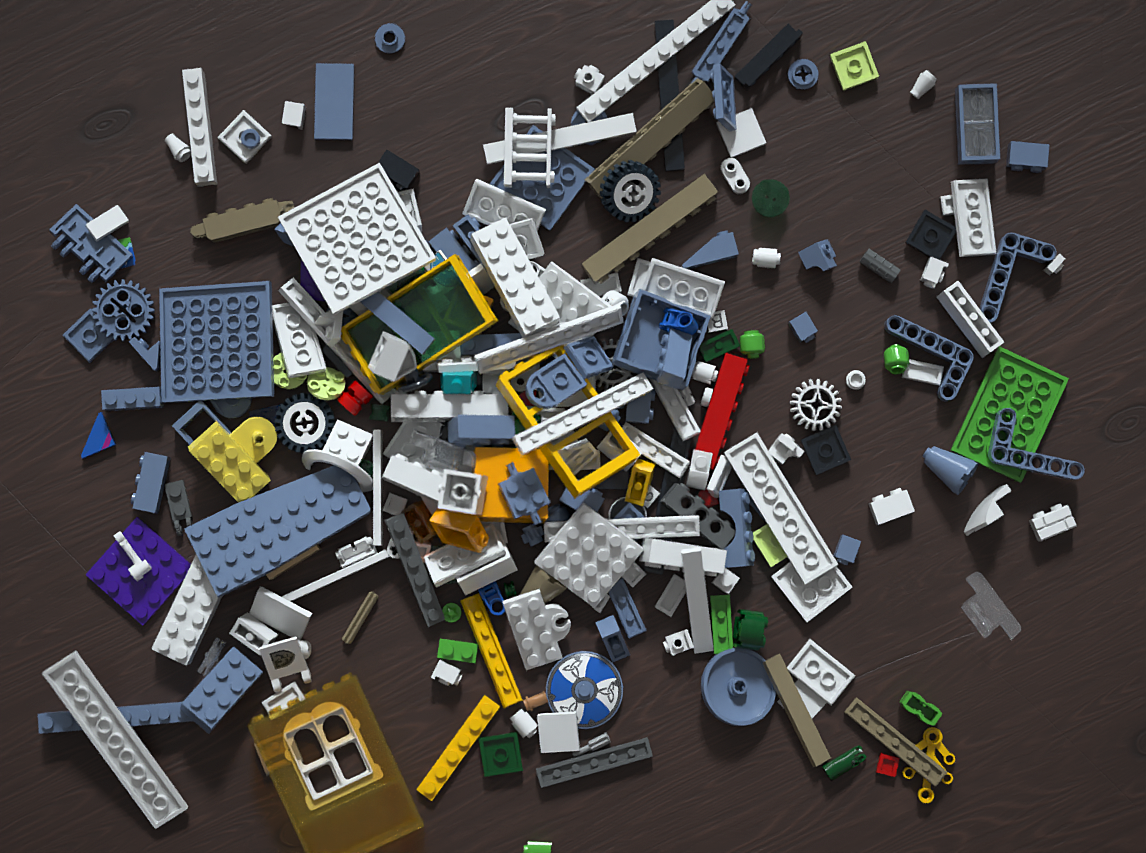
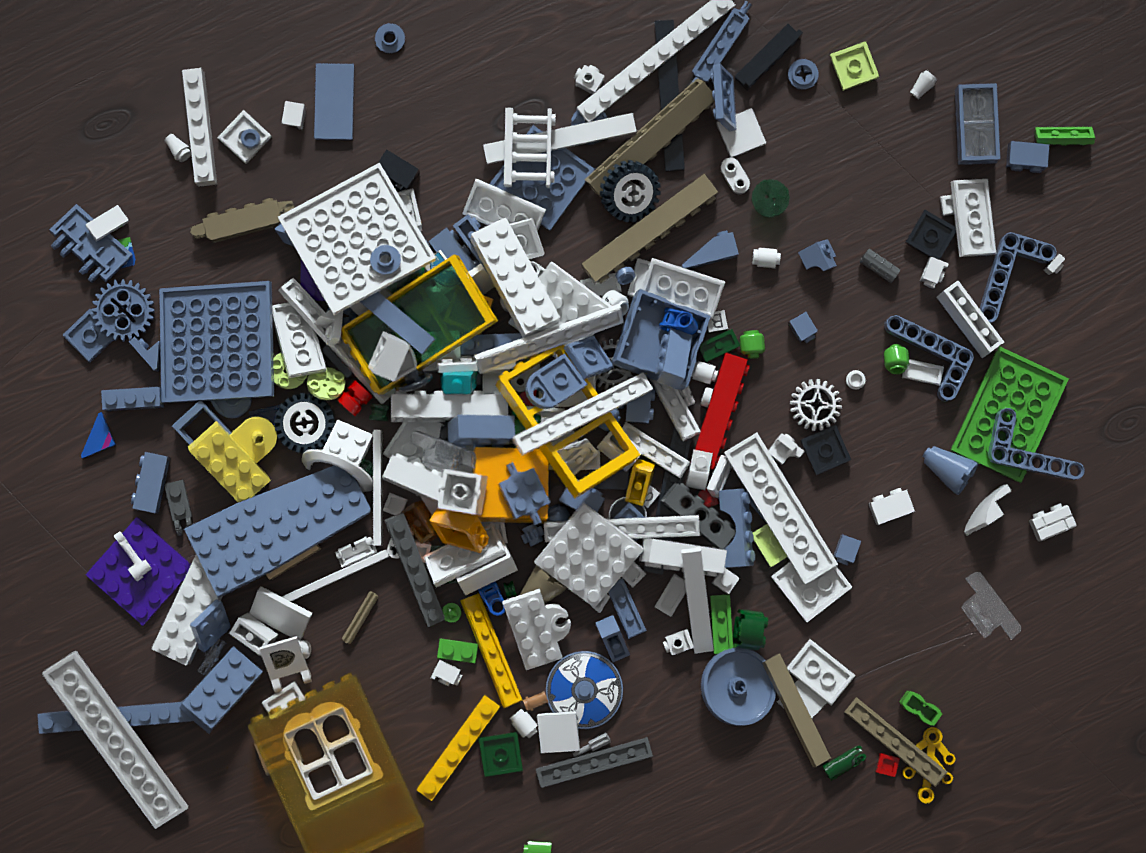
(210, 625): none -> sand blue plate
(387, 268): none -> sand blue piece
(625, 275): none -> sand blue tile
(1064, 135): none -> bright green plate

